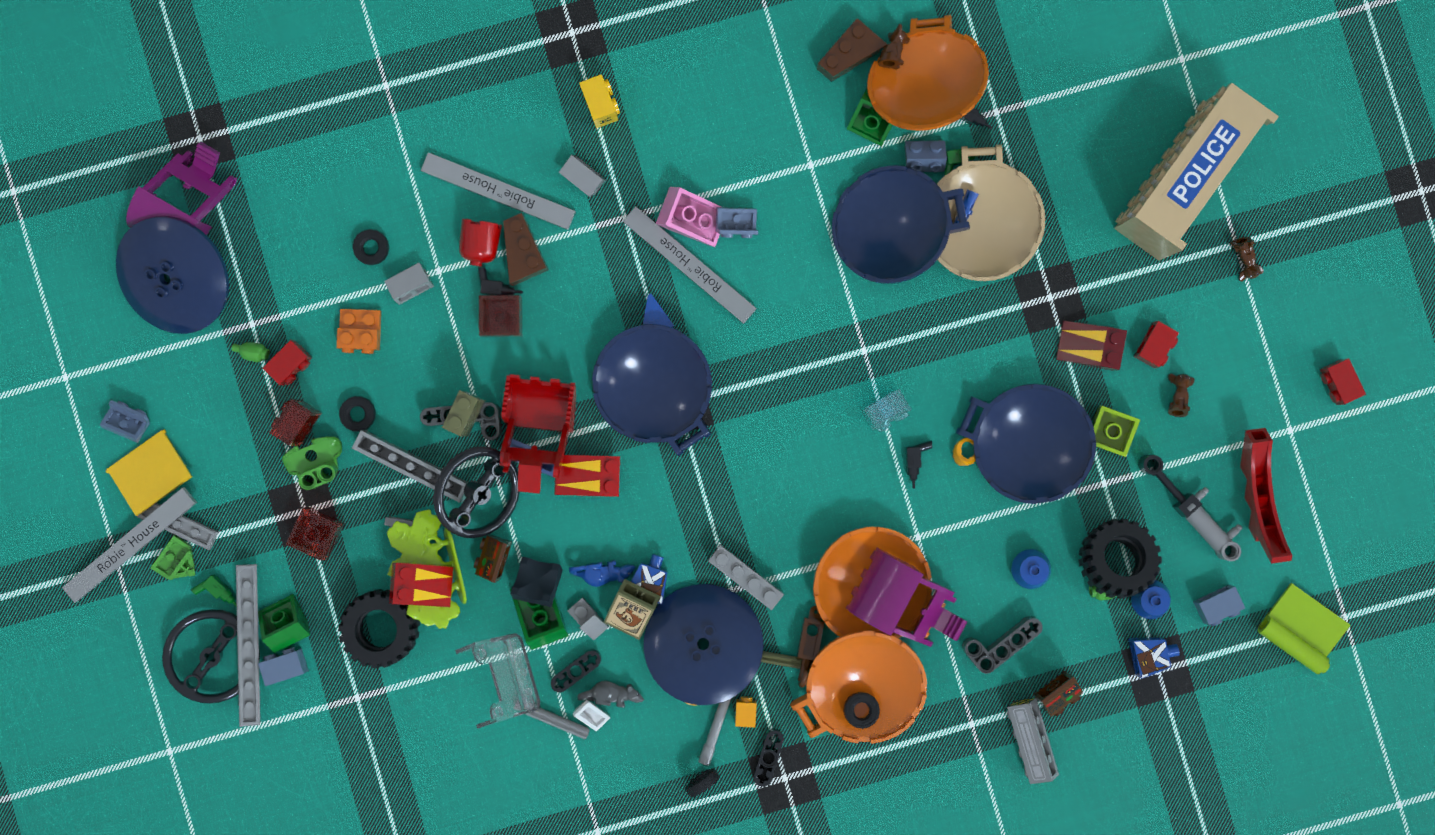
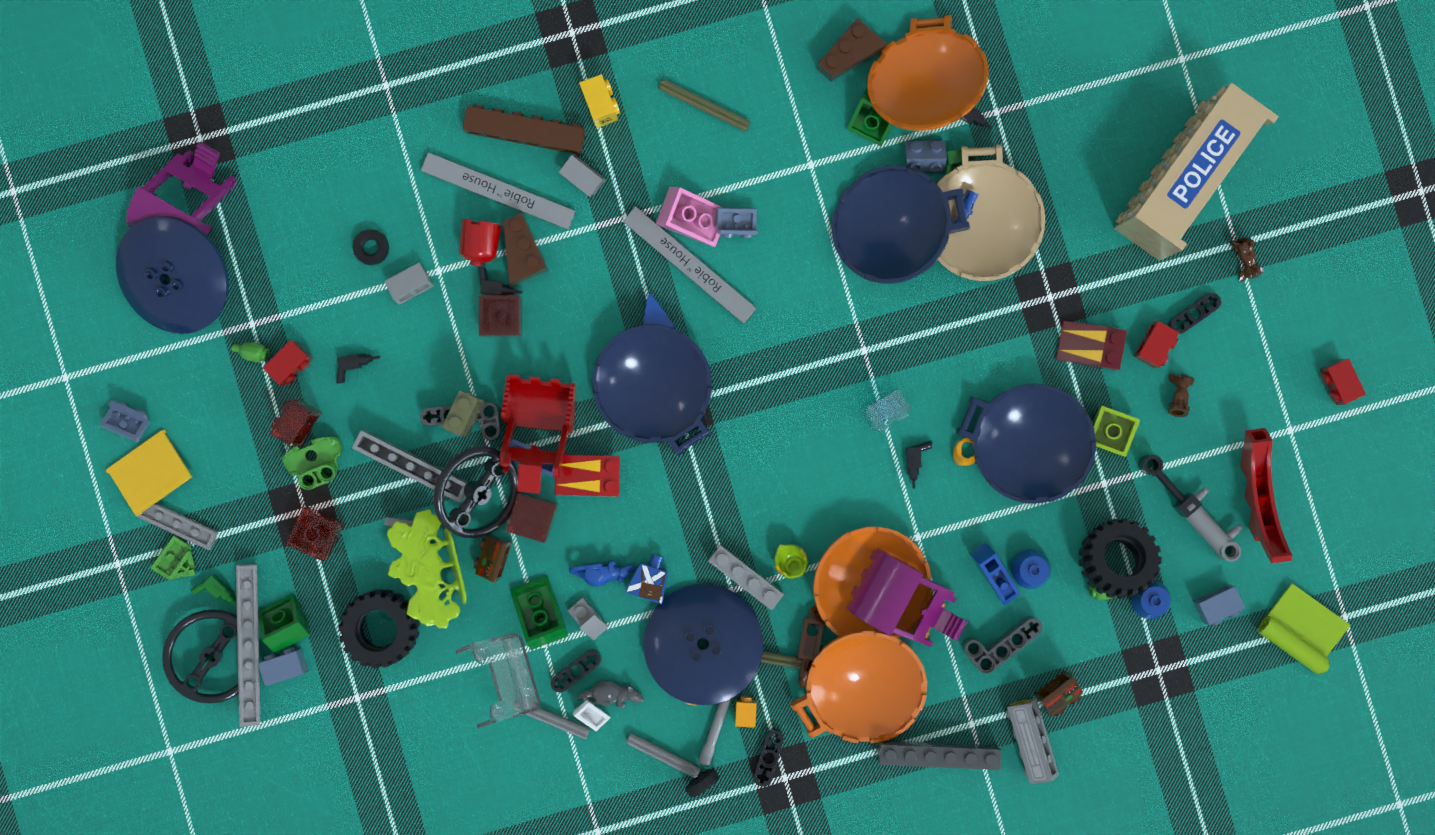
(129, 544): light grey tile -> none
(345, 409): black tyre -> none
(352, 362): none -> black piece
(359, 330): orange plate -> none
(421, 585): red slope -> none
(524, 130): none -> reddish brown brick
(532, 517): none -> clear red brick
(536, 582): black brick -> none
(632, 609): brick -> none
(663, 755): none -> light grey axle
(704, 105): none -> olive axle
(790, 561): none -> lime hair
(850, 704): black tyre -> none
(892, 52): reddish brown animal -> none
(939, 755): none -> dark grey brick
(995, 573): none -> blue slope
(1151, 655): torso -> none
(1209, 309): none -> black beam

